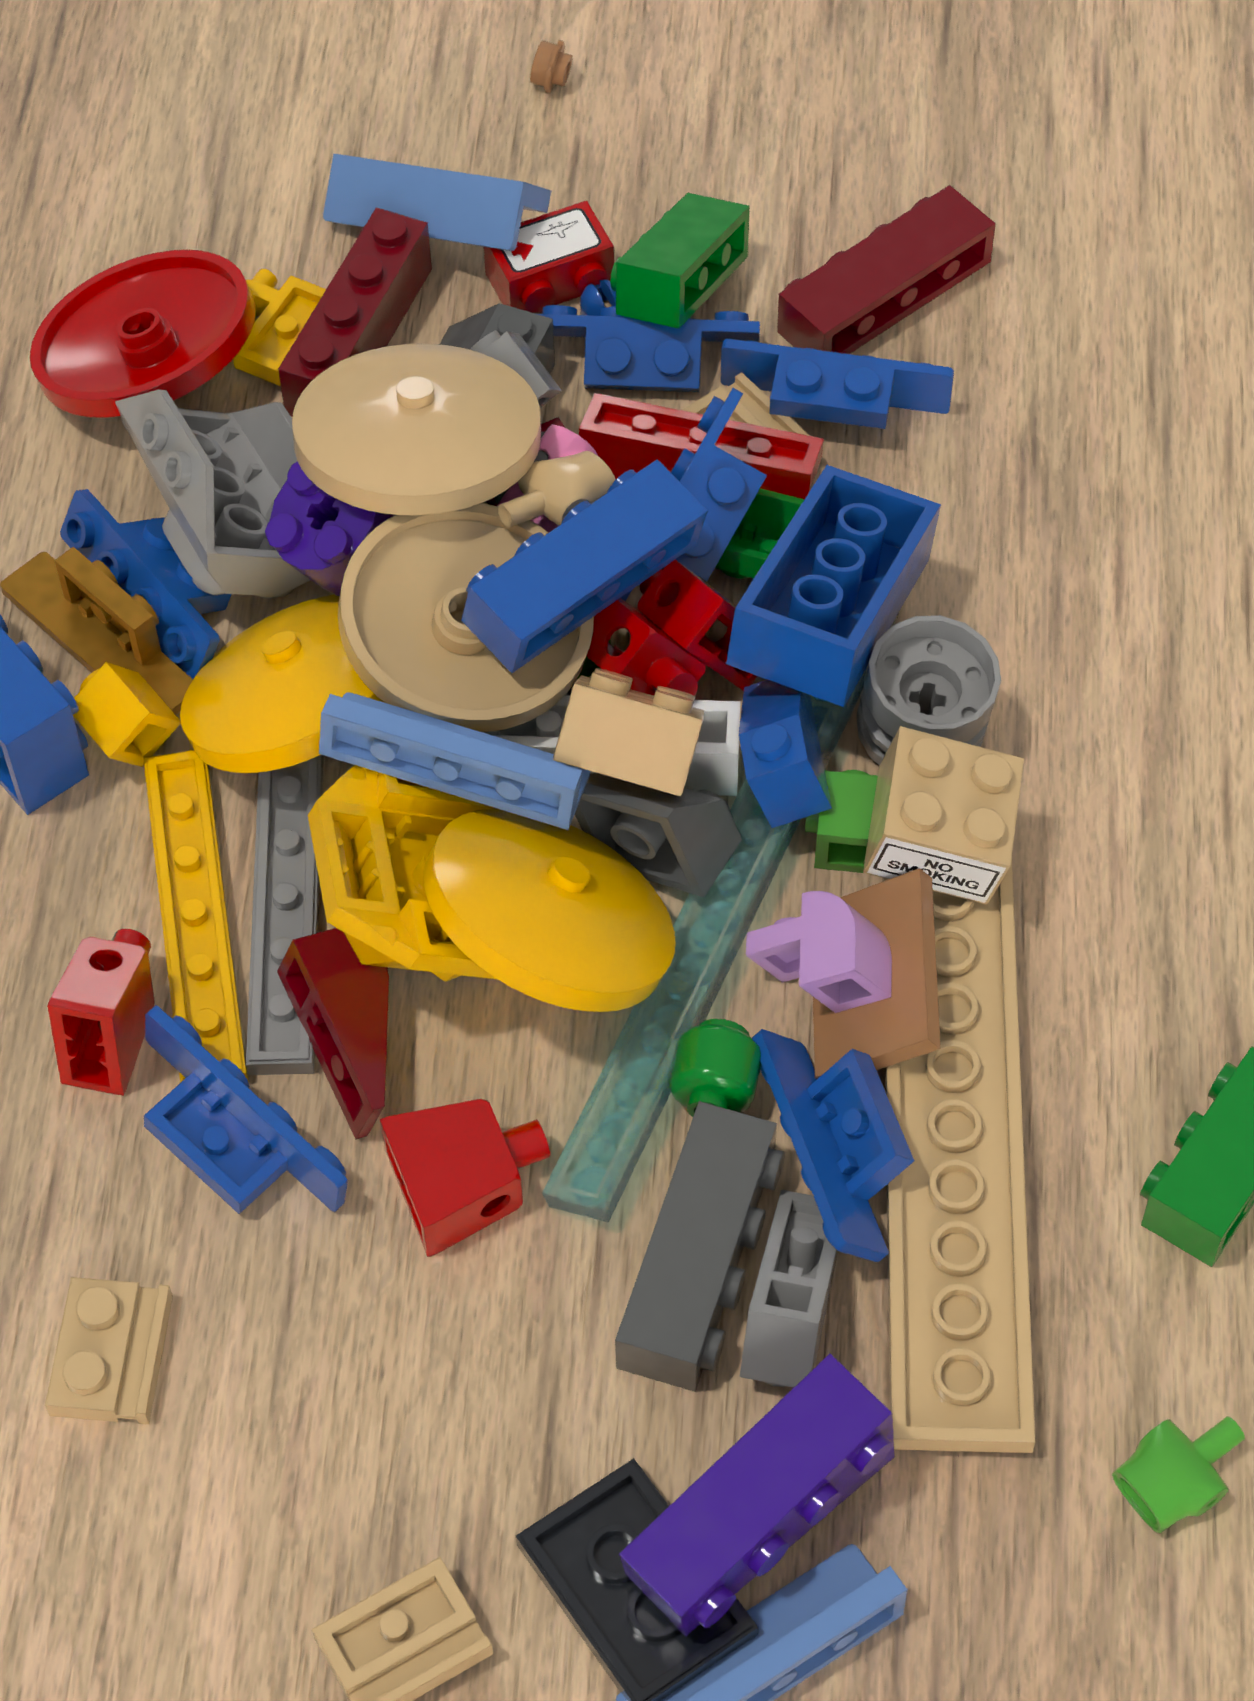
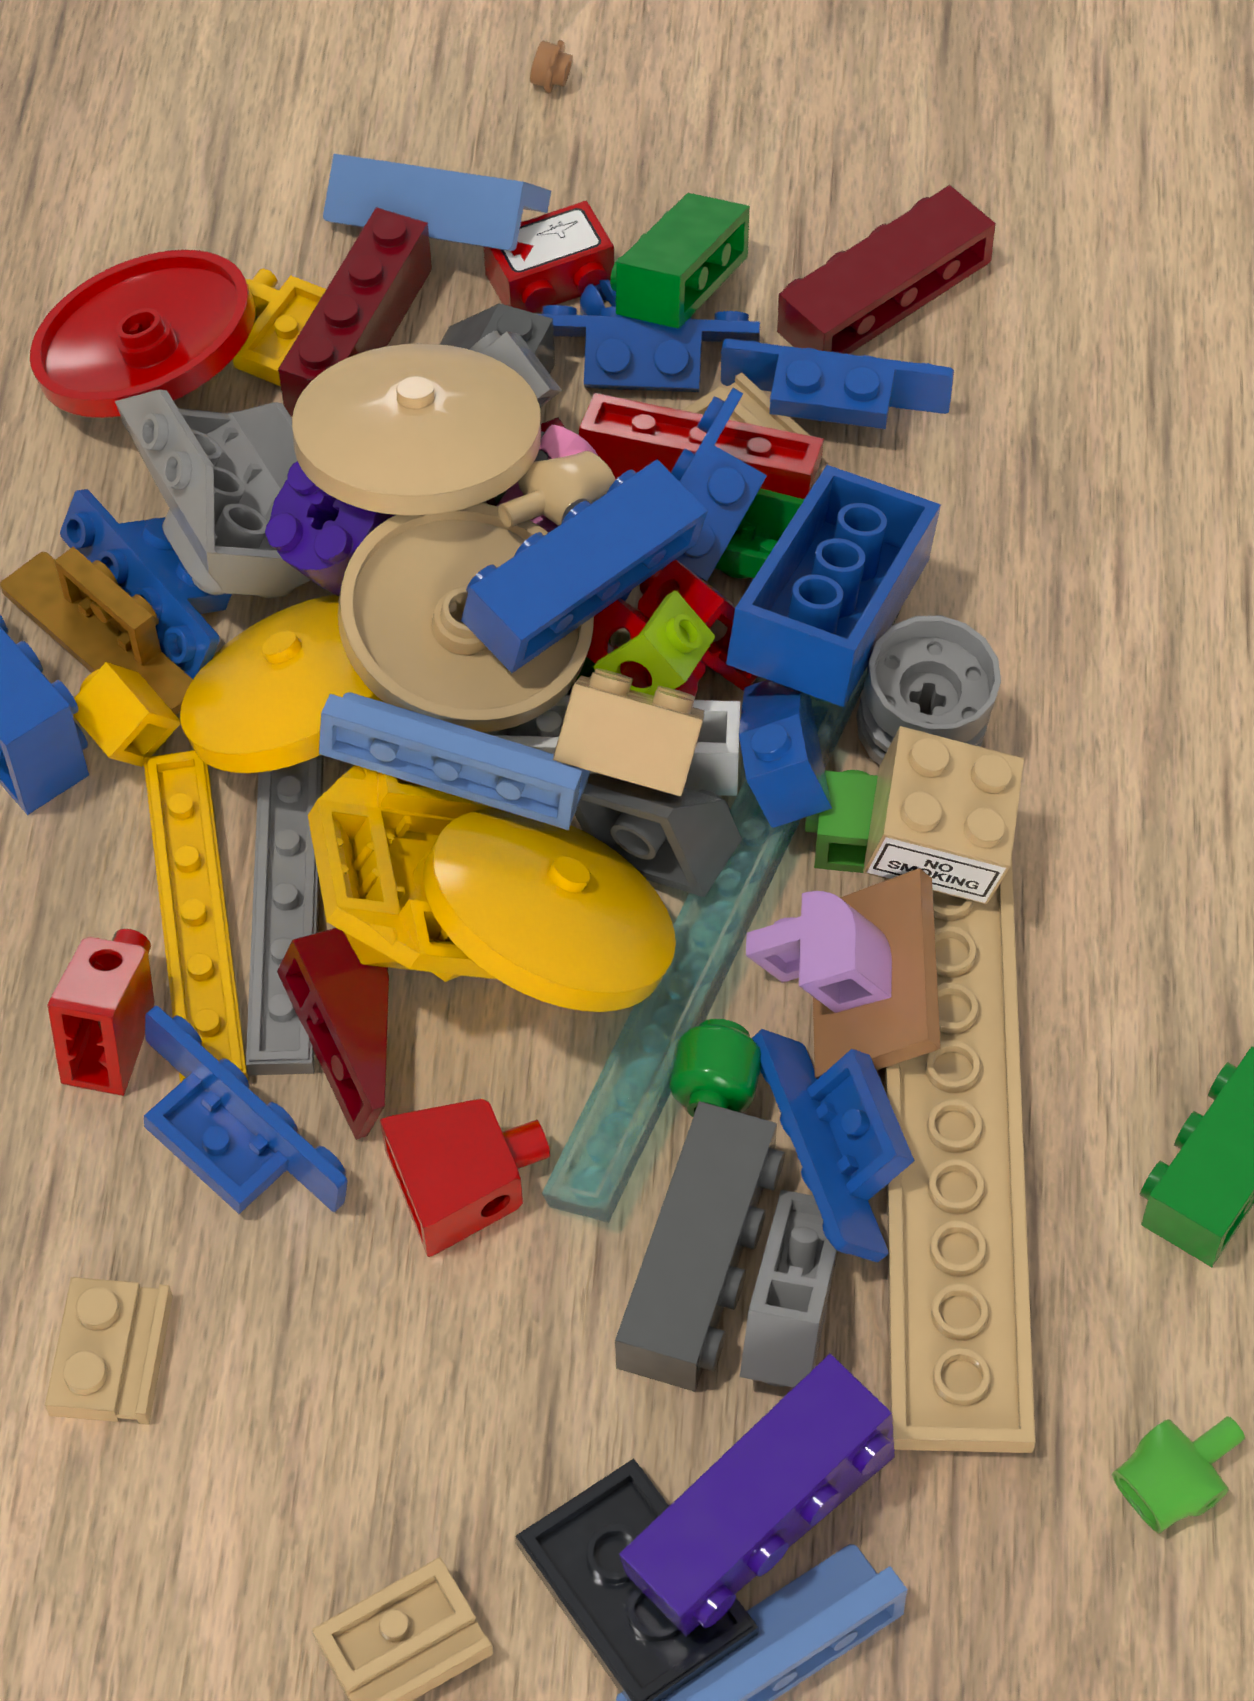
(666, 646): none -> lime bracket

